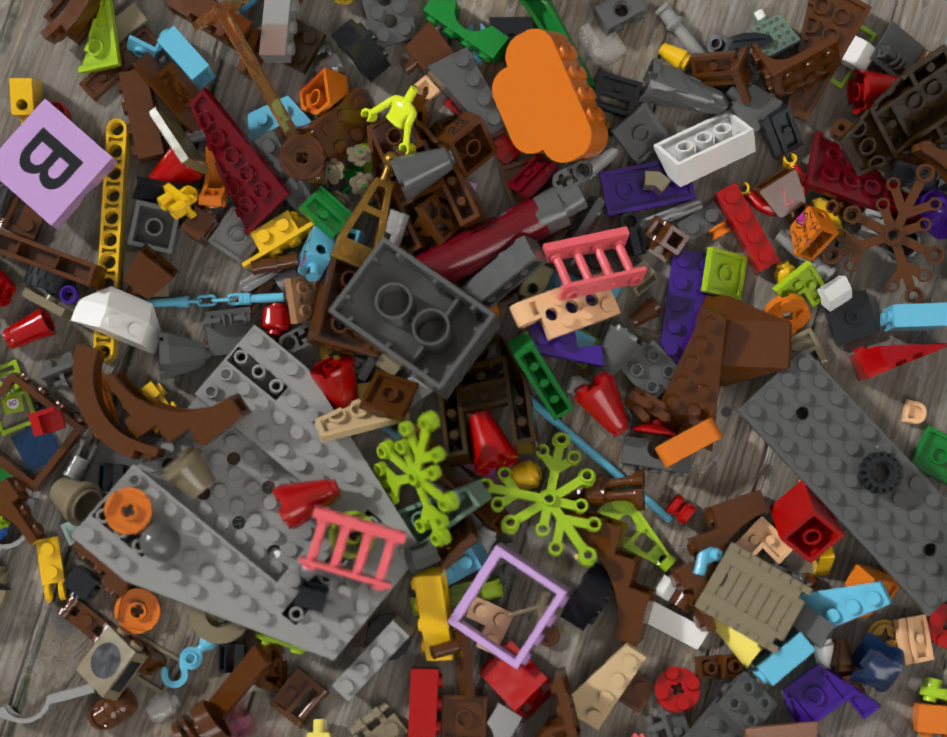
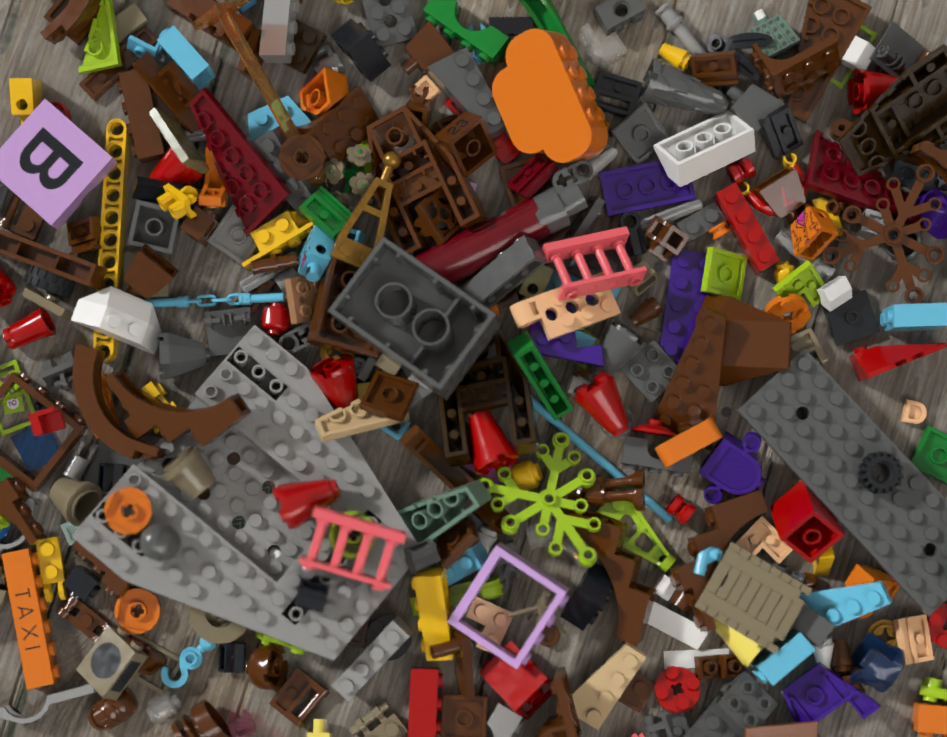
(30, 618): none -> orange brick
(70, 289): dark purple hinge -> none
(84, 235): none -> reddish brown plate
(240, 681): reddish brown tile -> none
(396, 226): light grey hinge -> none
(401, 115): neon yellow piece -> none
(418, 476): lime plant -> none
(421, 169): dark grey cone -> none
(645, 404): reddish brown rock -> none
(655, 182): dark tan piece -> none
(685, 658): none -> white sticker
(733, 466): none -> dark purple piece
(741, 170): none -> red wheel
(742, 74): reddish brown tile -> none

